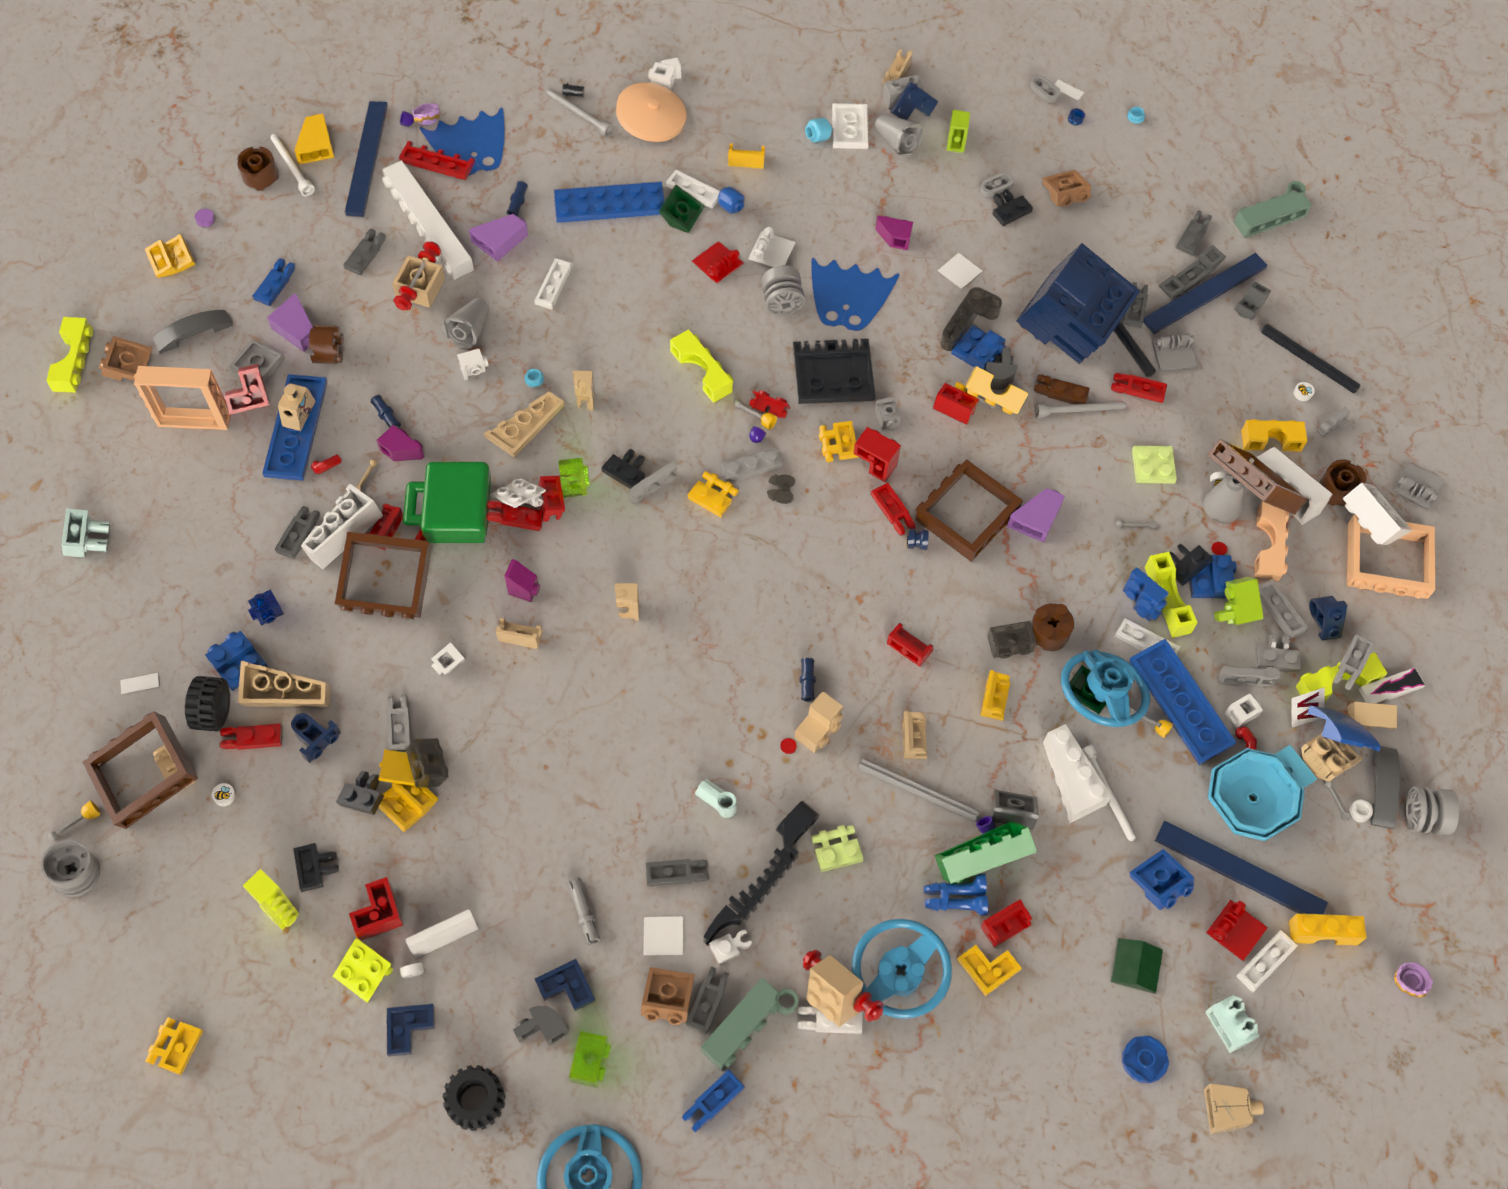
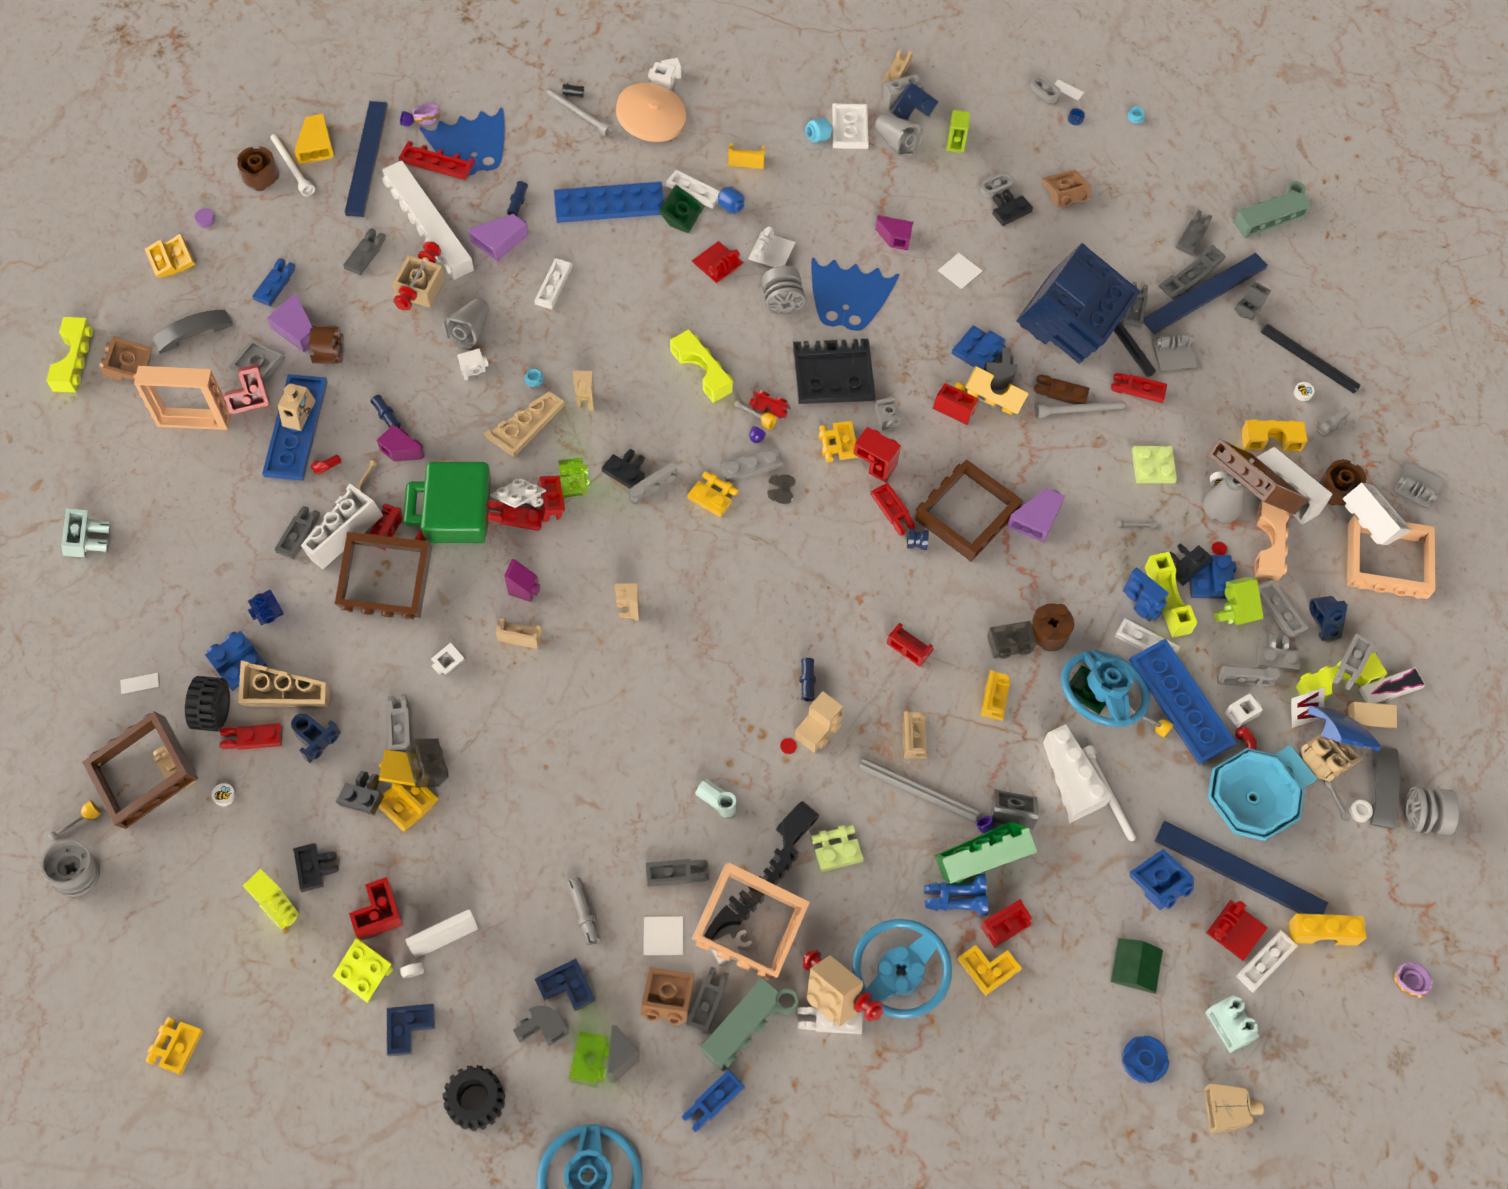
(621, 1055): none -> dark grey slope
(769, 889): none -> light nougat window
(975, 303): clear smoke beam -> none

